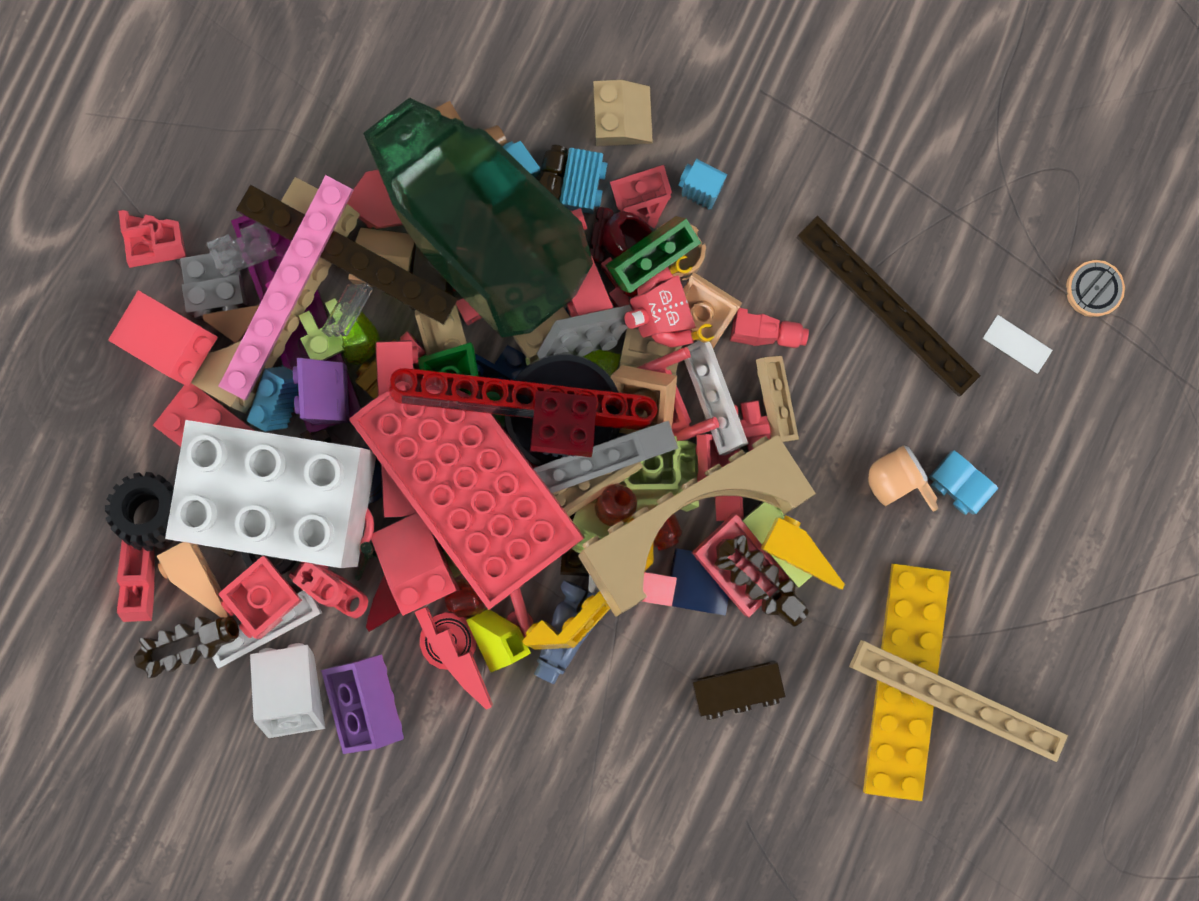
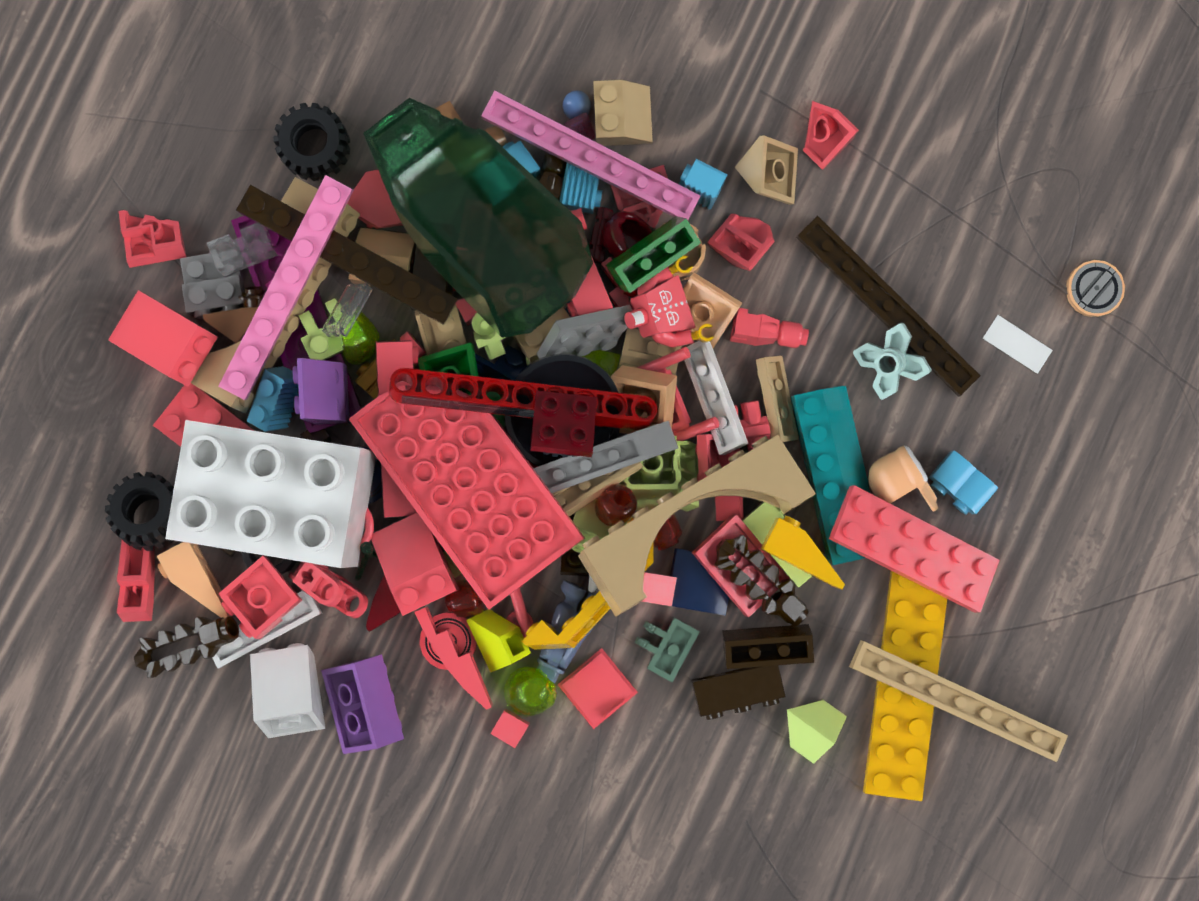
(252, 296): none -> dark brown plate
(296, 125): none -> black tyre
(487, 337): none -> yellowish green hips
(510, 728): none -> coral slope
(529, 691): none -> clear neon green hair
(576, 103): none -> medium blue piece
(581, 125): none -> clear pink slope
(590, 156): none -> bright pink plate
(597, 688): none -> coral piece
(672, 649): none -> sand green hinge
(742, 240): none -> coral slope
(768, 646): none -> dark brown brick
(770, 169): none -> tan slope
(814, 728): none -> yellowish green slope
(827, 134): none -> coral slope
(830, 458): none -> teal slope
(877, 357): none -> light aqua plant
(914, 549): none -> coral plate

